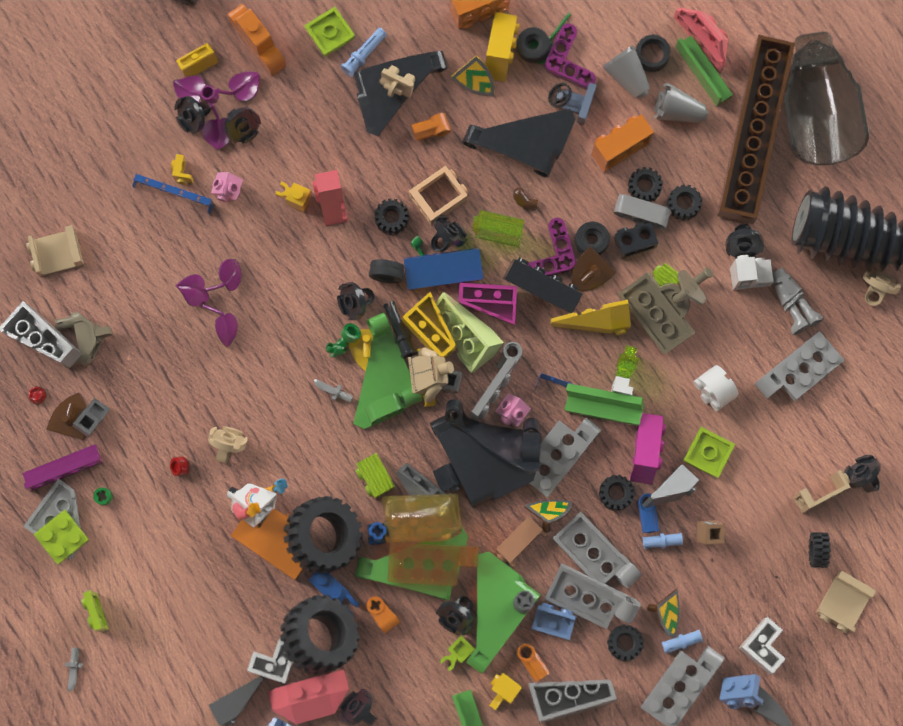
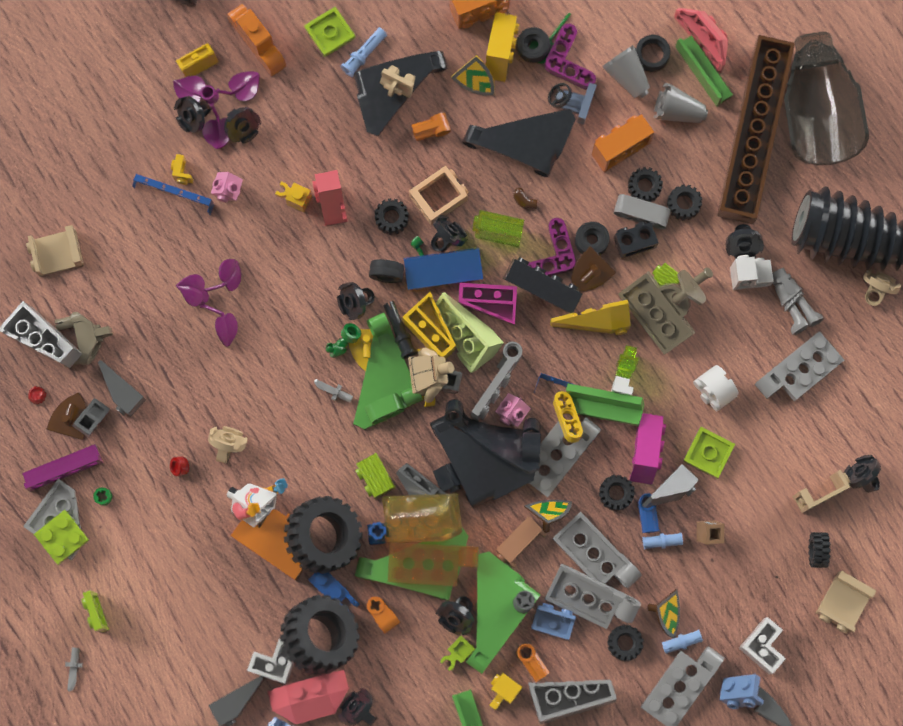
(123, 394): none -> dark grey slope
(566, 424): none -> yellow beam

